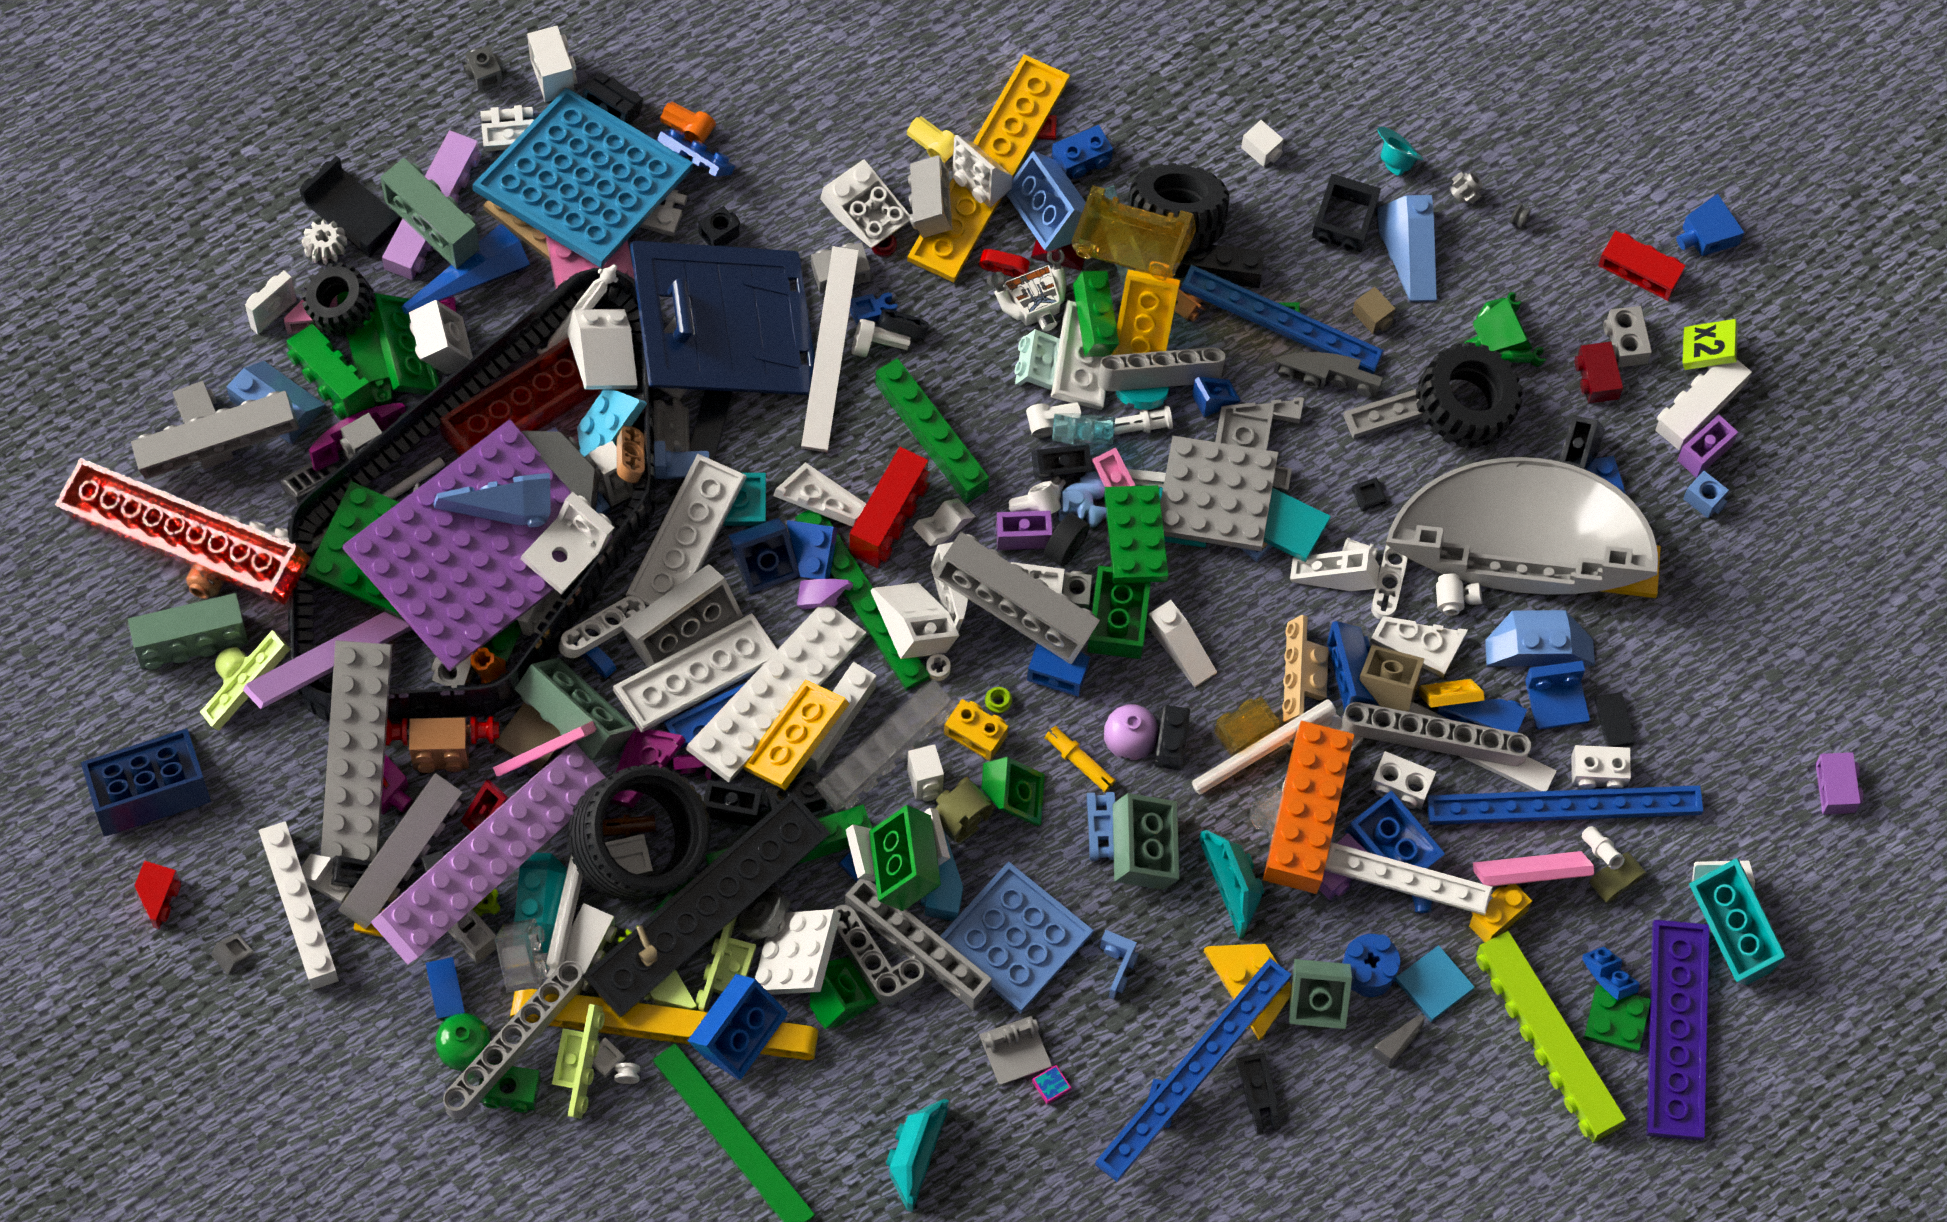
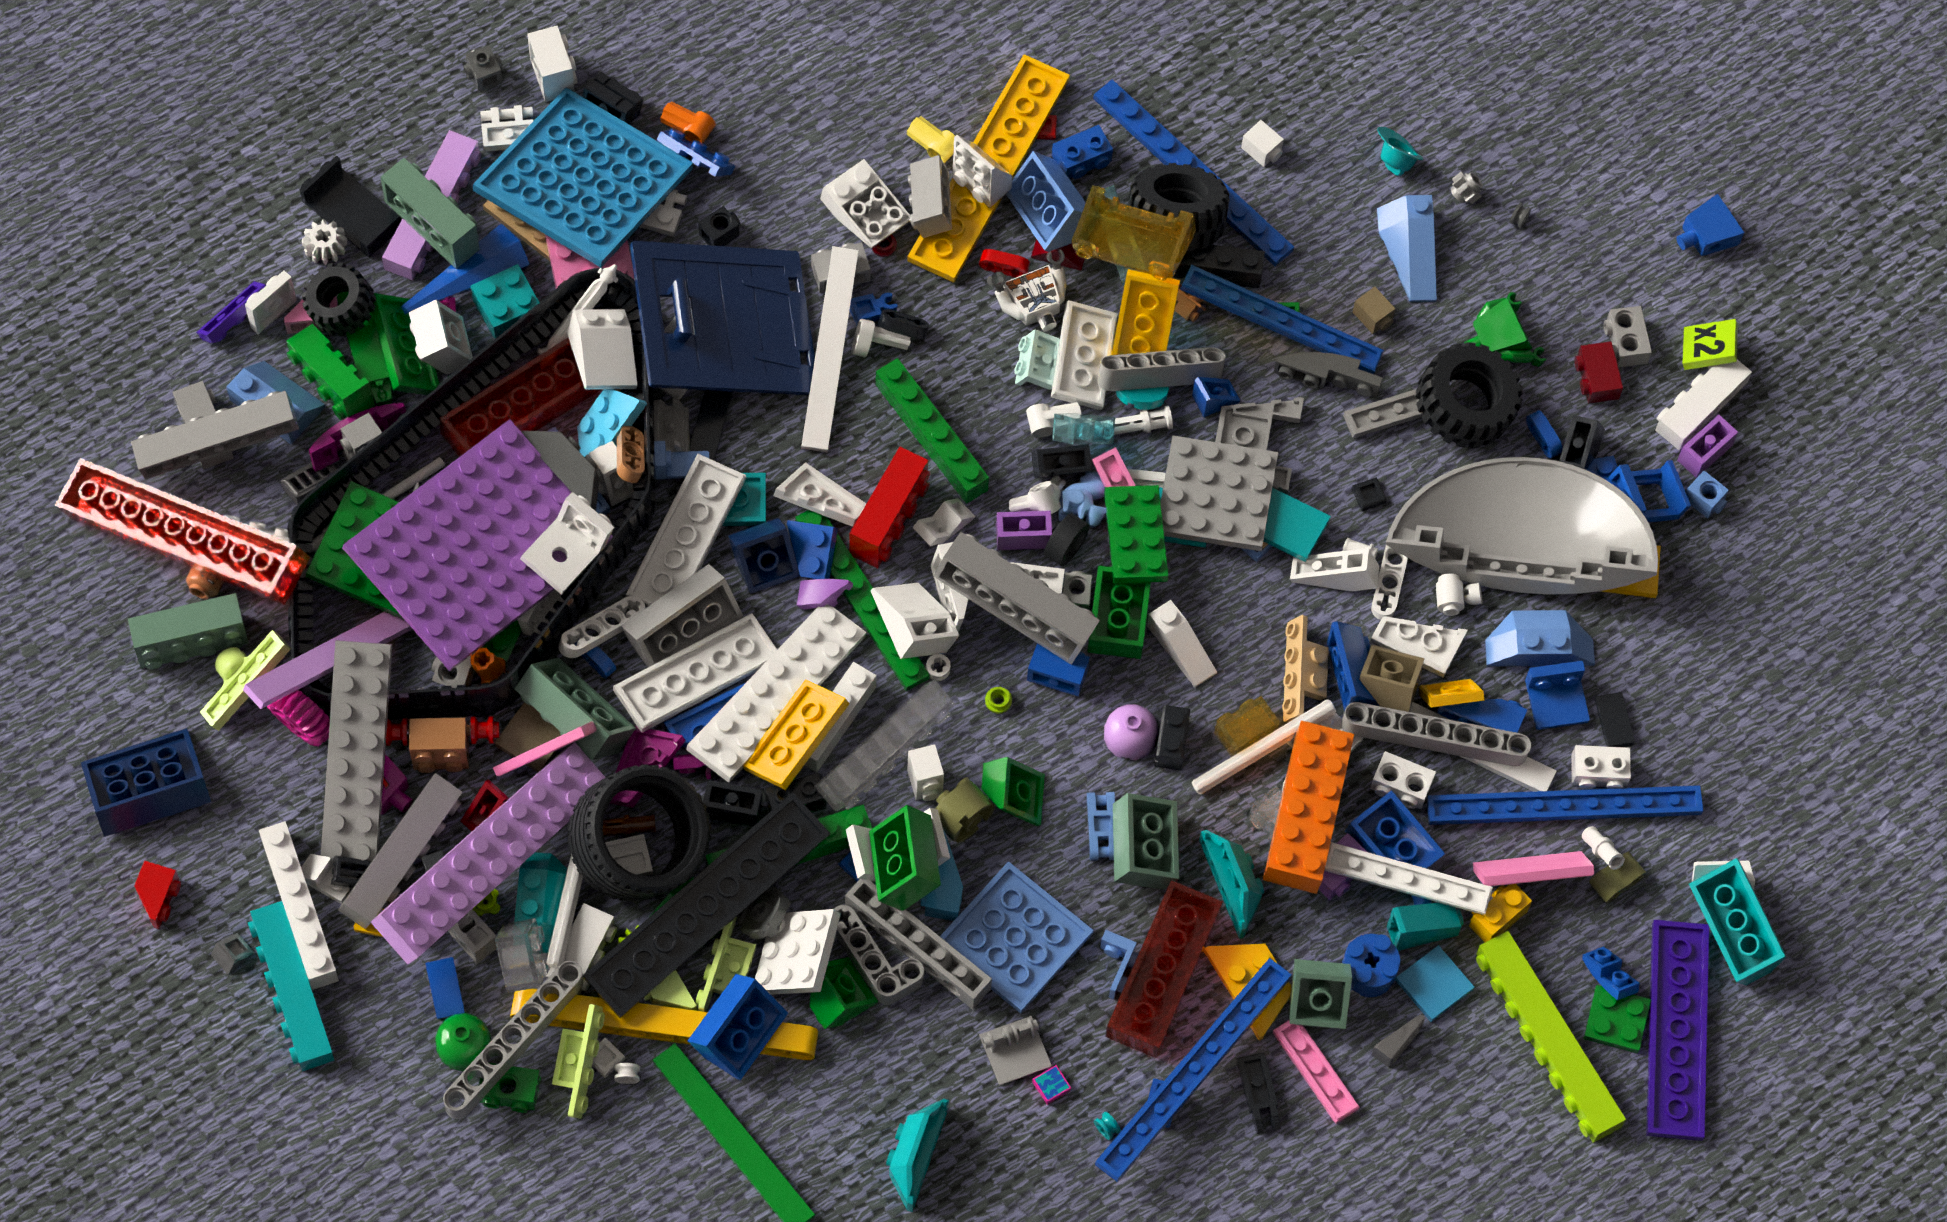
(230, 315): none -> dark purple plate
(291, 985): none -> teal brick
(302, 717): none -> dark pink gear
(503, 299): none -> teal brick
(513, 503): medium blue wedge -> none
(649, 954): dark tan hand -> none
(976, 729): yellow brick -> none
(1071, 751): yellow pin -> none
(1095, 313): green brick -> none
(1107, 1125): none -> teal bush
(1163, 969): none -> clear red brick
(1171, 150): none -> blue plate
(1316, 1071): none -> bright pink tile
(1350, 191): black window -> none
(1423, 924): none -> teal slope
(1544, 434): none -> blue beam
(1641, 265): red brick -> none
(1665, 477): none -> blue window
(1838, 783): medium lavender brick -> none

